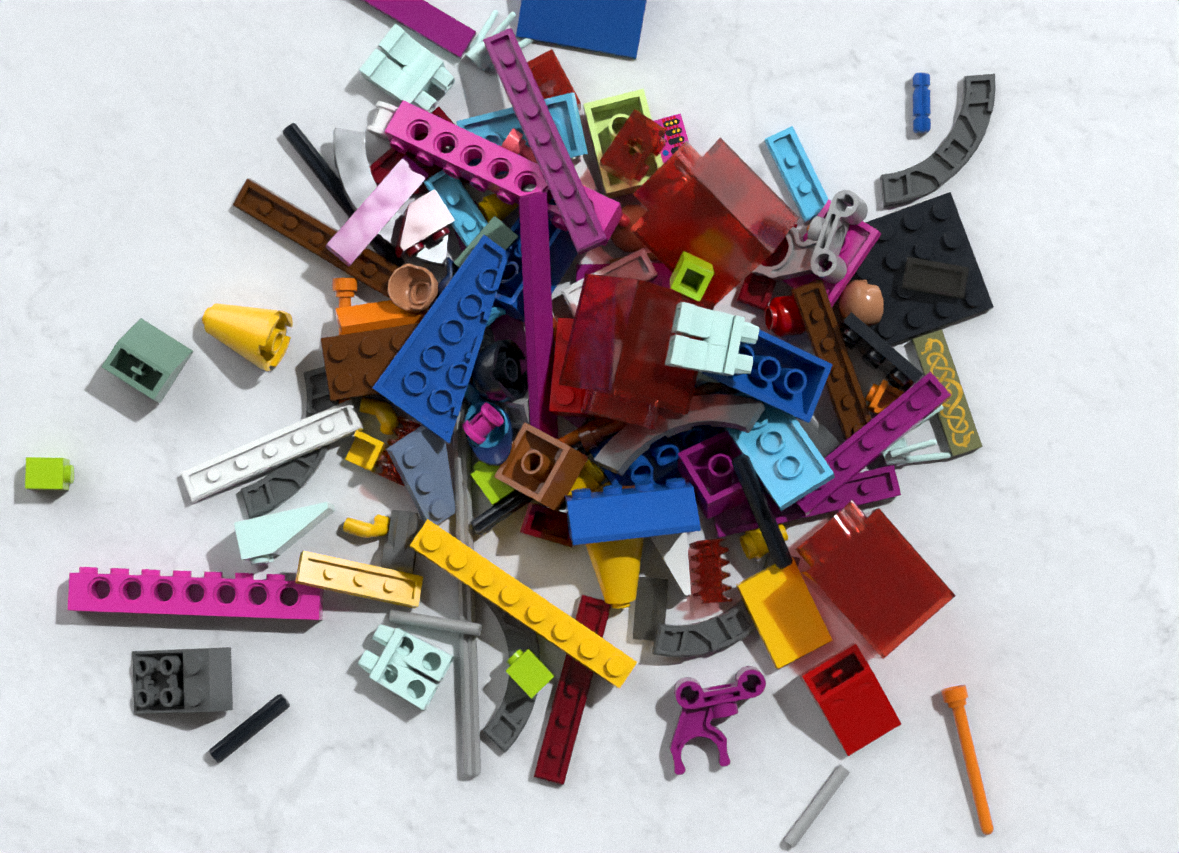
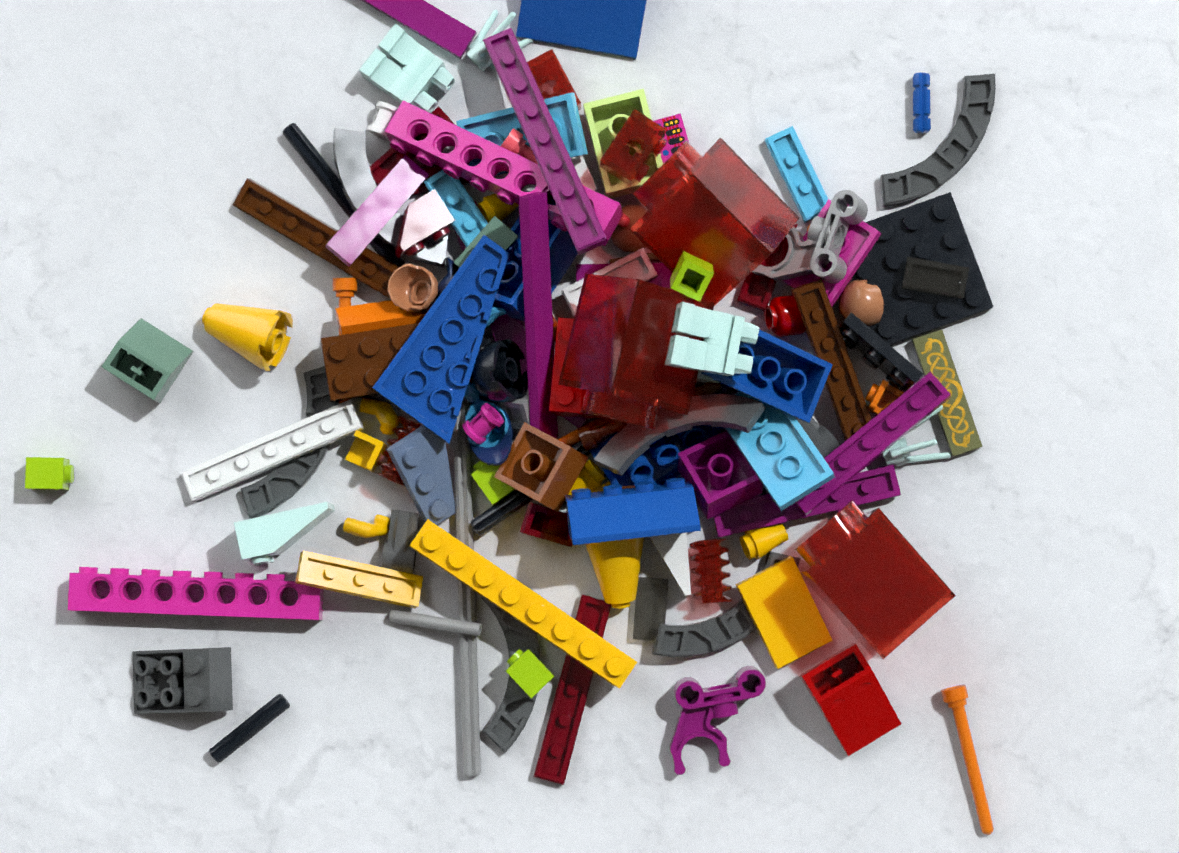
(396, 664): light aqua hips -> none
(762, 511): black axle -> none
(817, 806): light grey piece -> none

